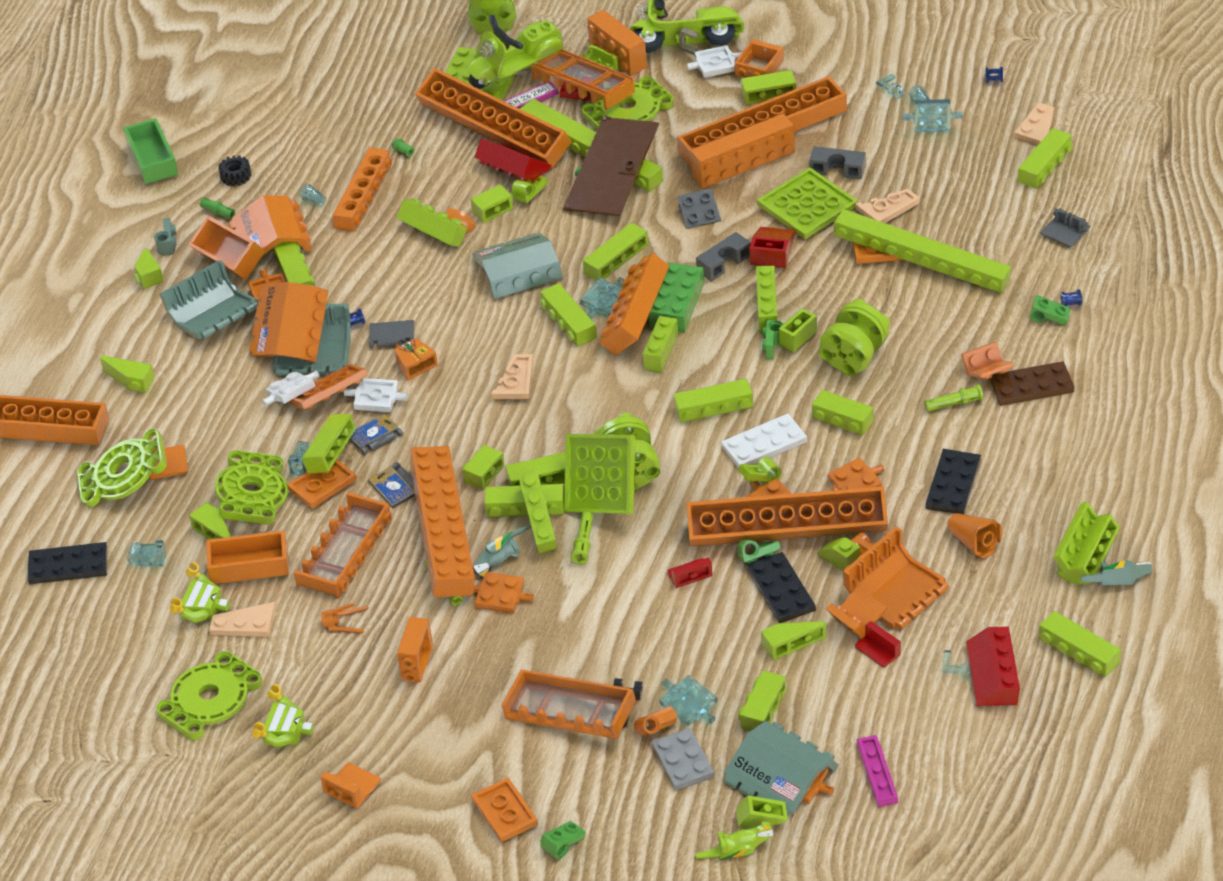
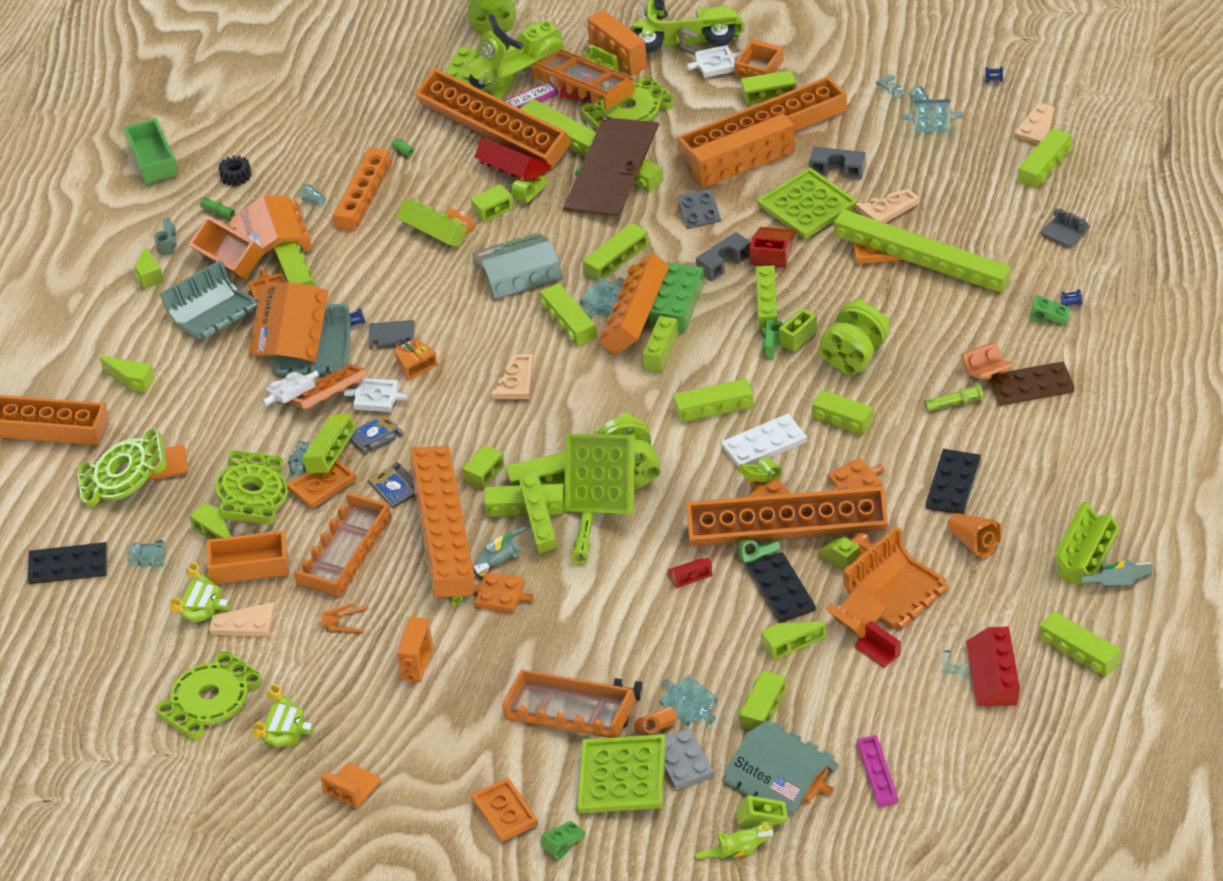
(622, 773): none -> lime plate

